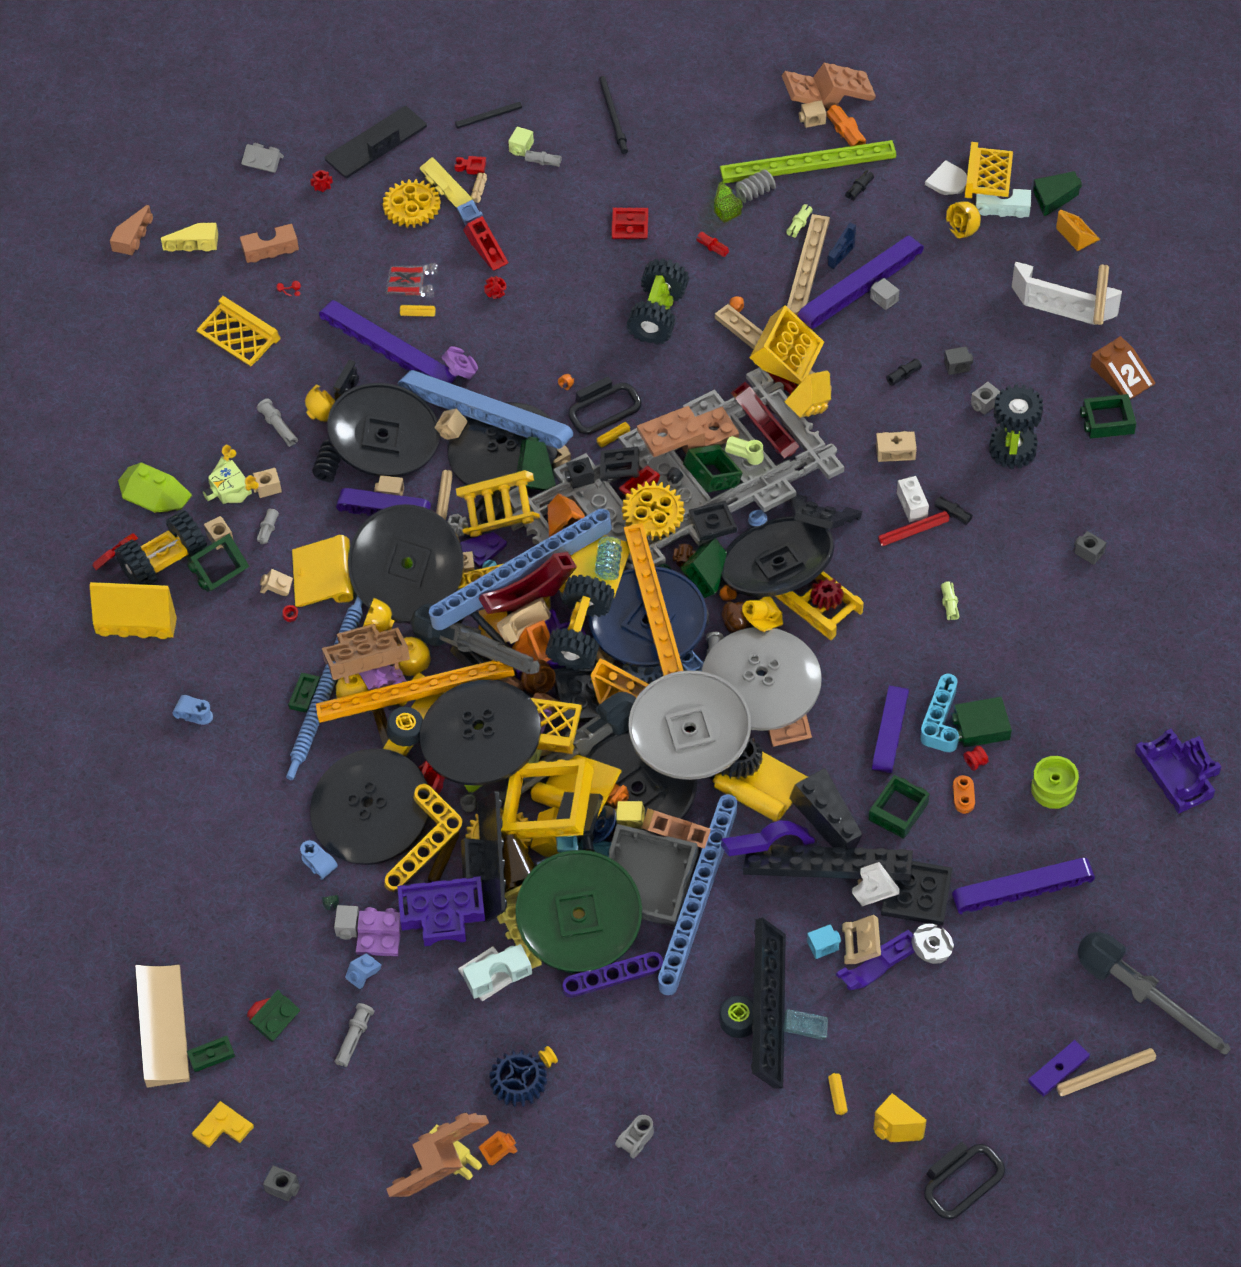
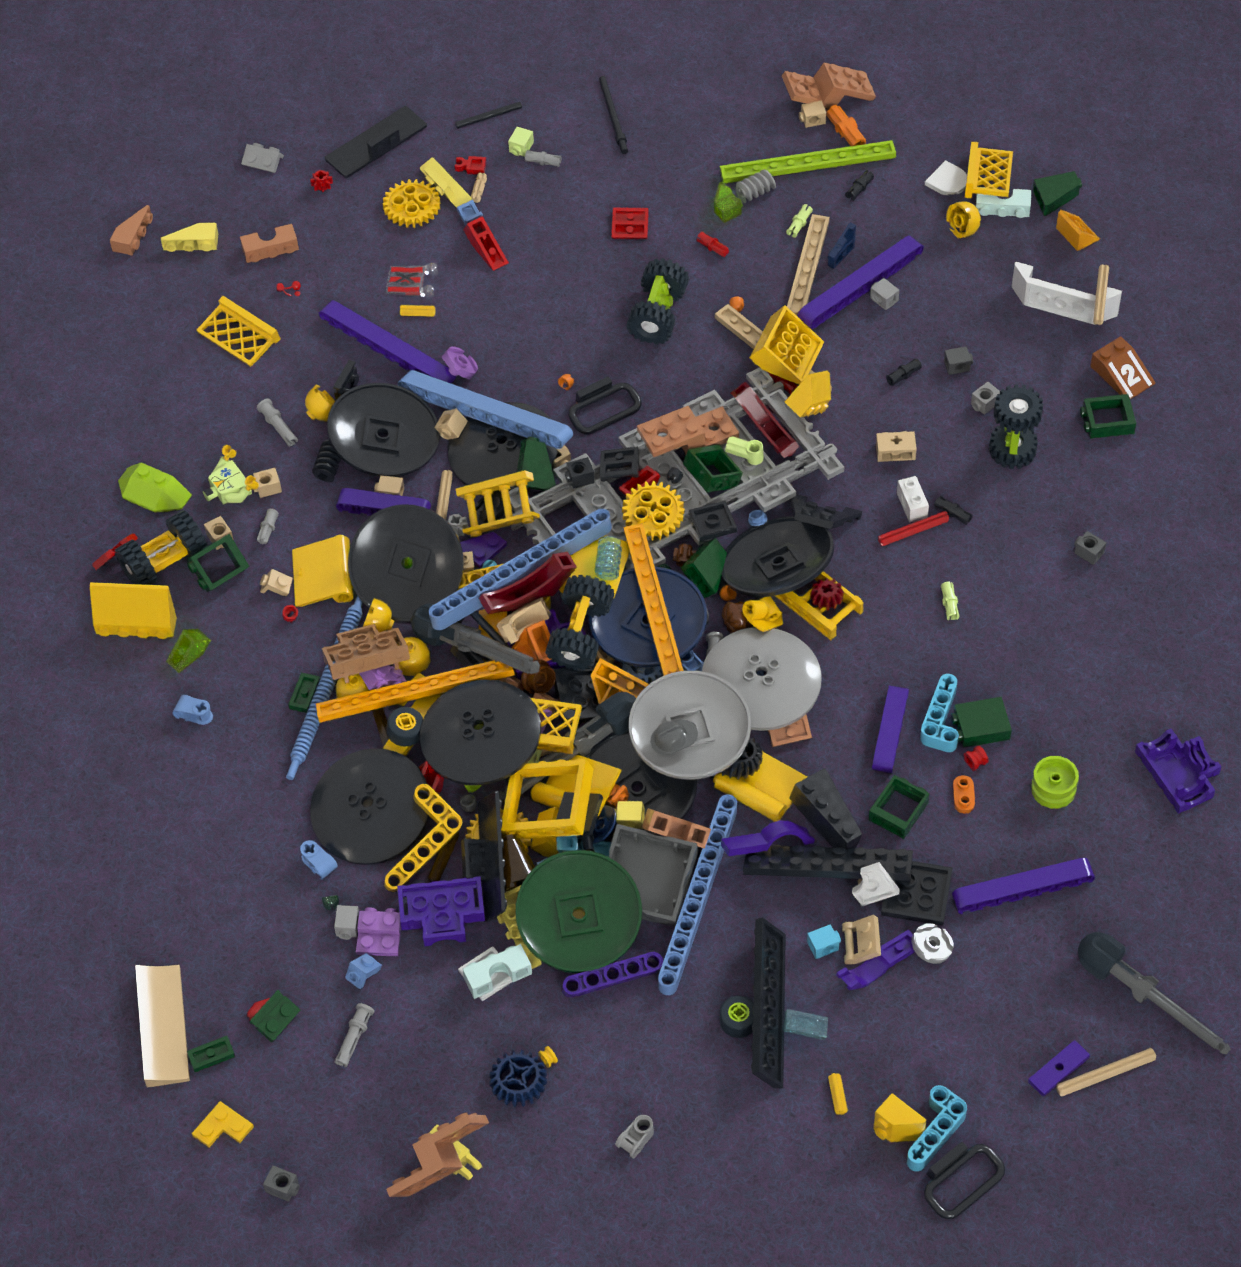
(187, 649): none -> clear neon green slope
(495, 287): red gear -> none
(497, 1147): orange bracket -> none
(562, 513): orange slope -> none
(613, 434): yellow axle -> none
(673, 736): none -> dark grey piece
(933, 1132): none -> medium azure beam

